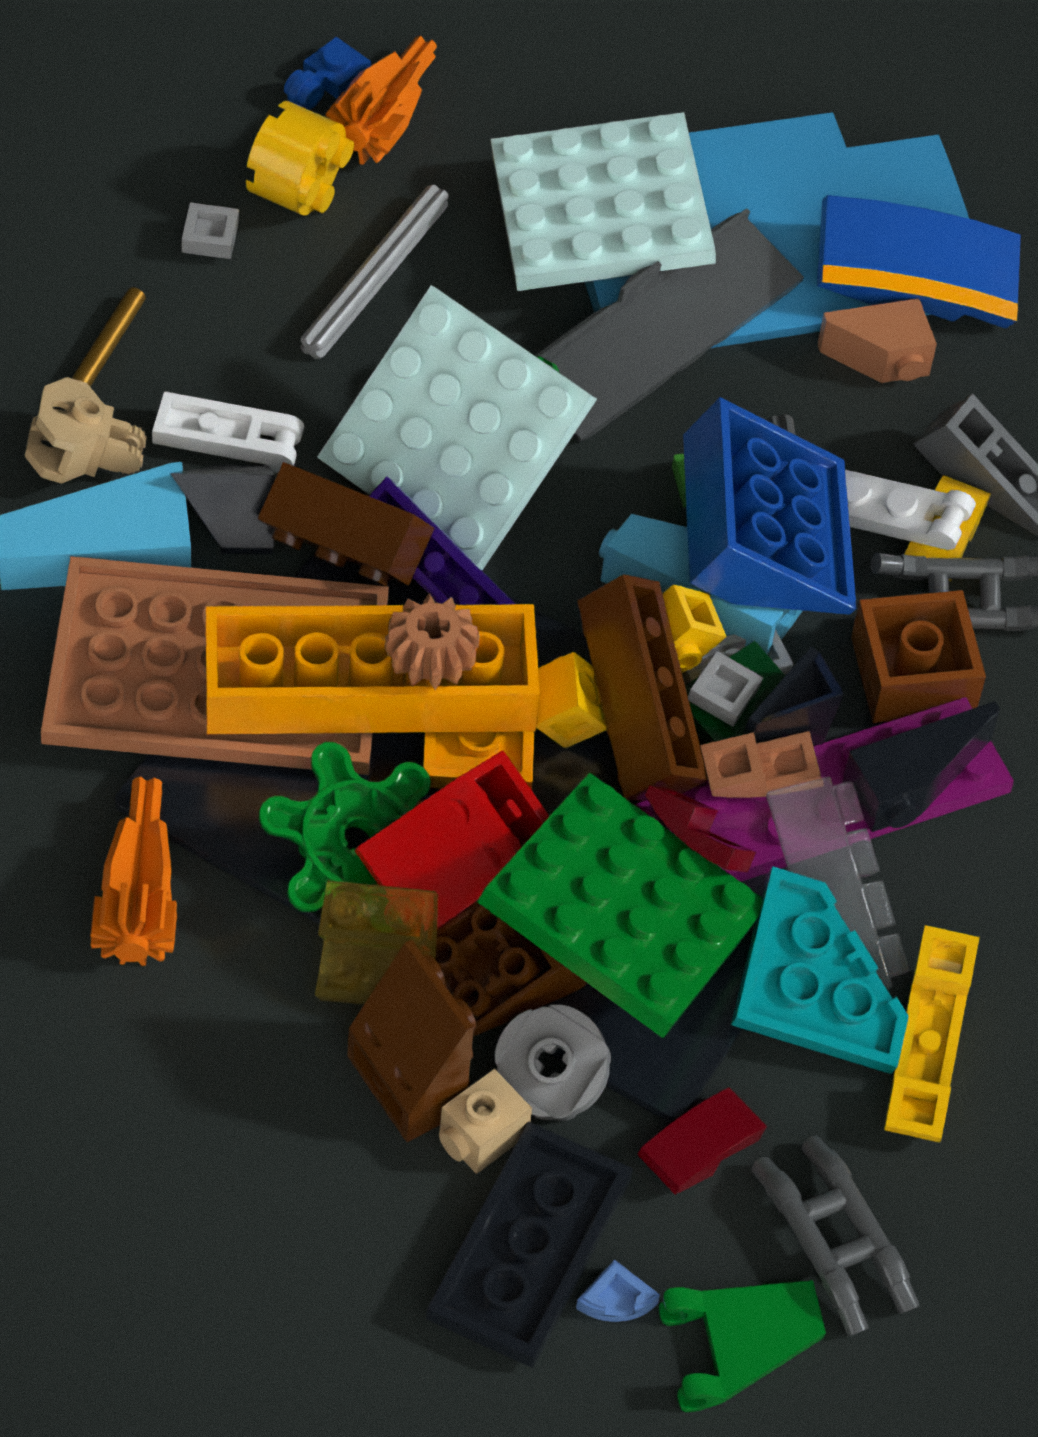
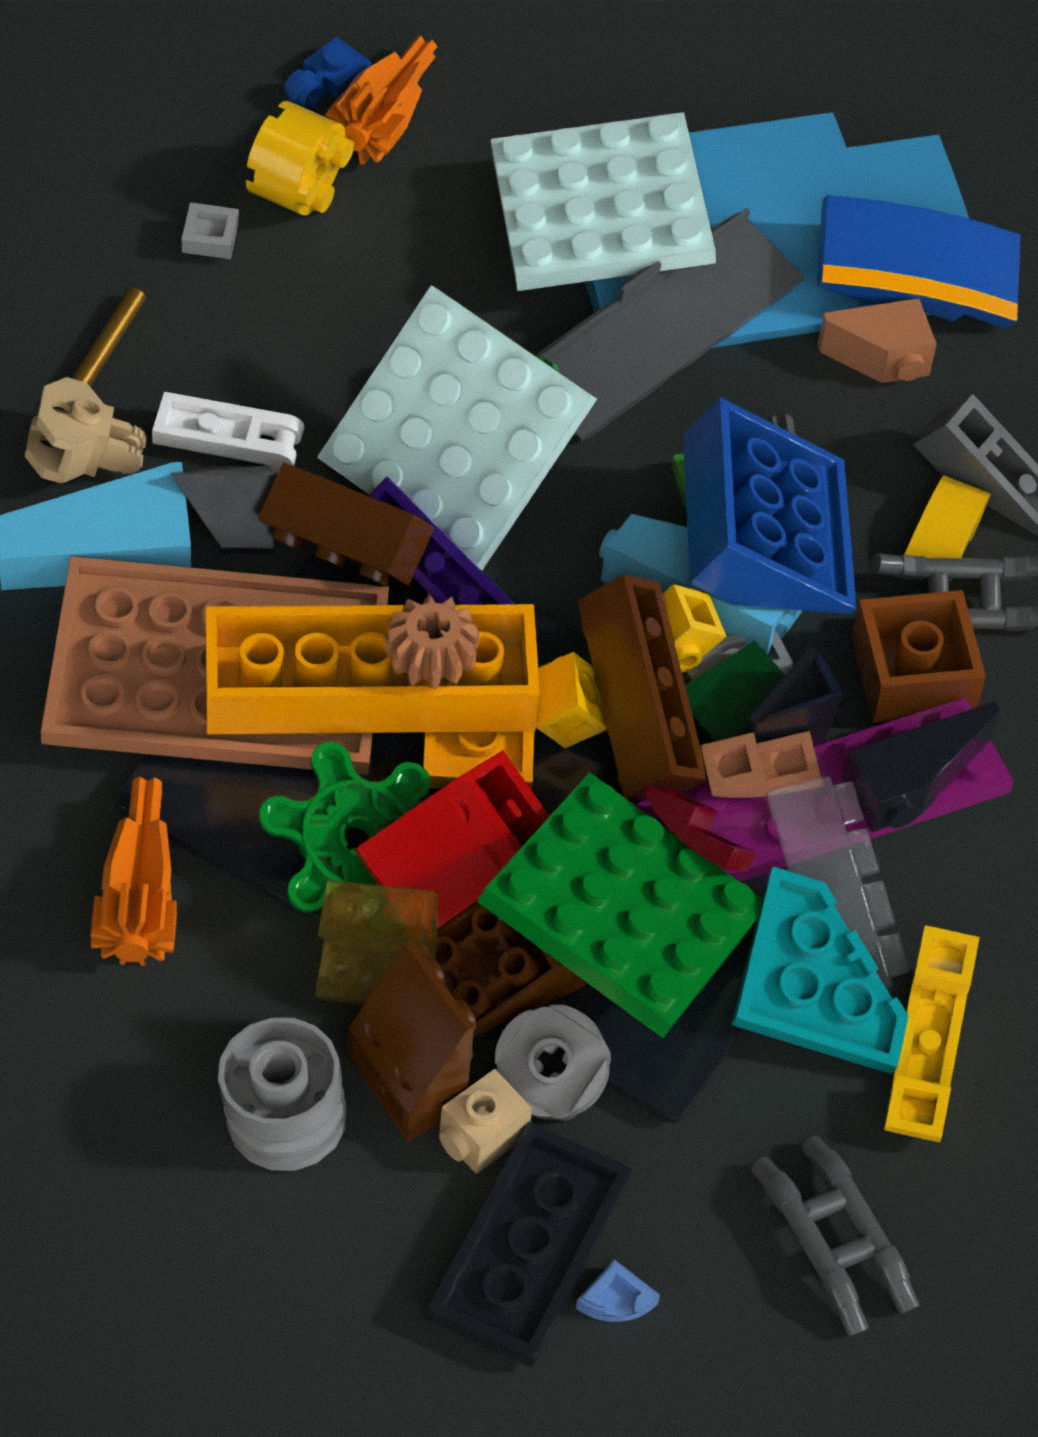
(282, 1093): none -> light grey wheel
(374, 272): light grey axle -> none
(700, 1139): dark red slope -> none
(725, 688): light grey plate -> none
(747, 1332): green flag -> none
(907, 510): white plate -> none

